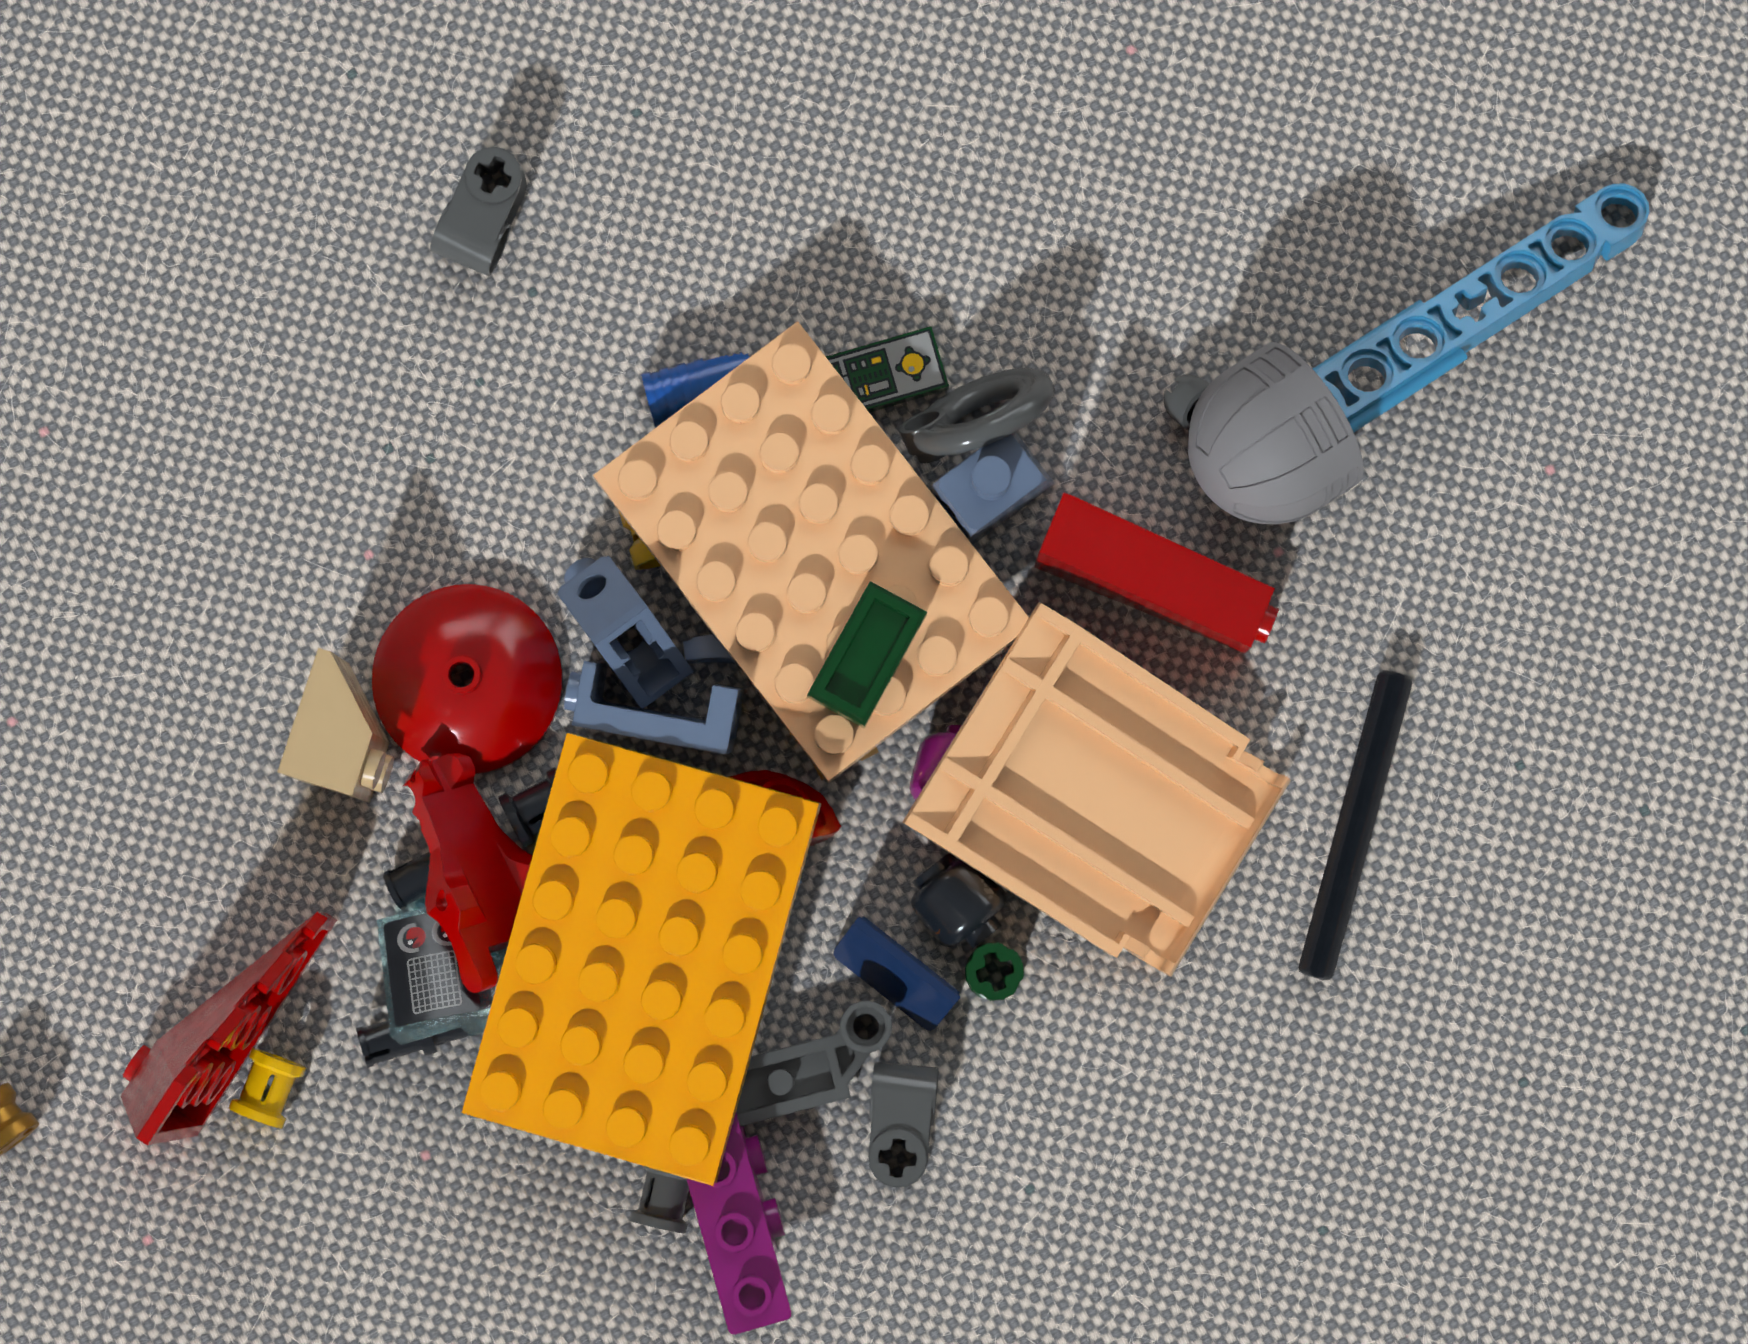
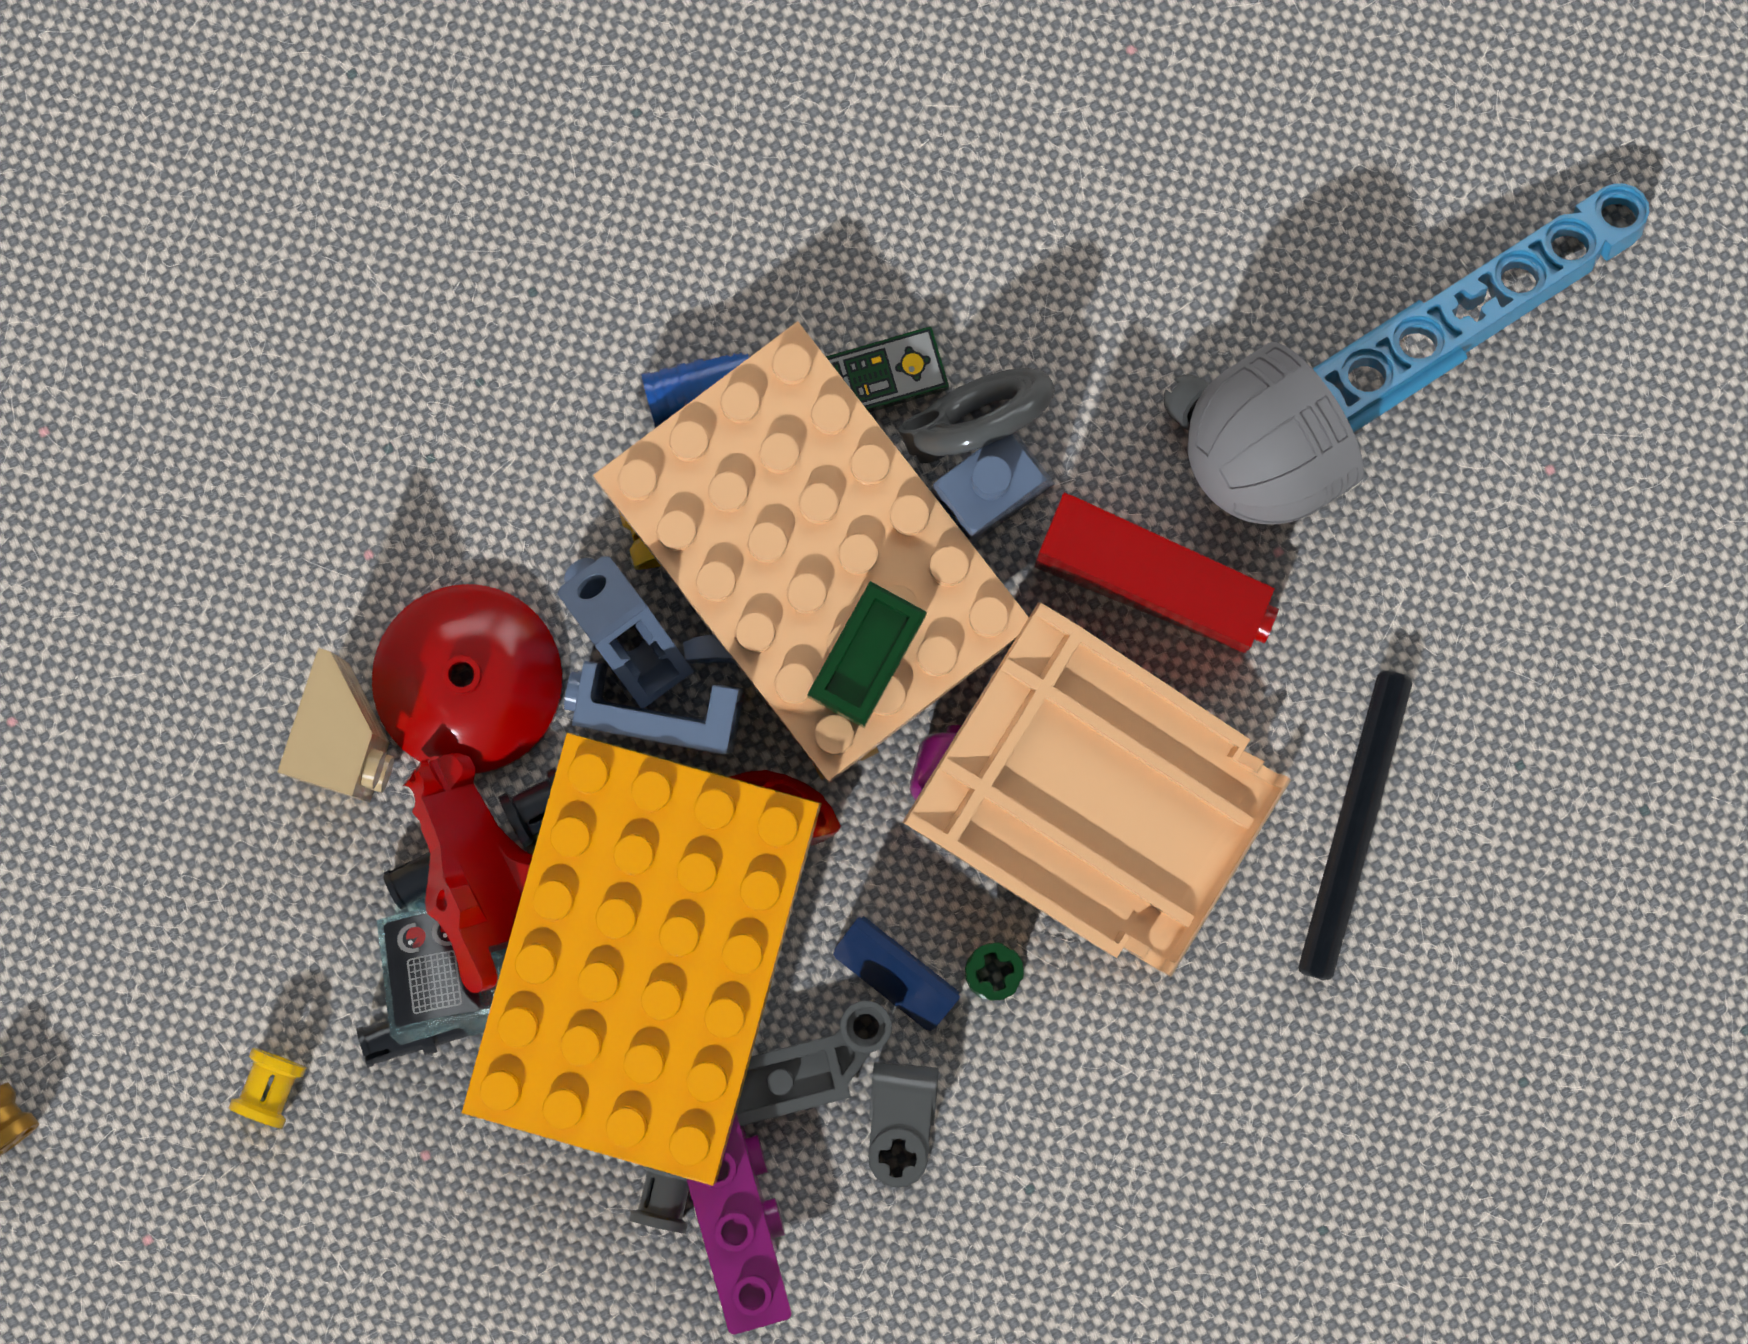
(195, 1062): red slope -> none
(477, 222): dark grey piece -> none
(957, 902): black head -> none

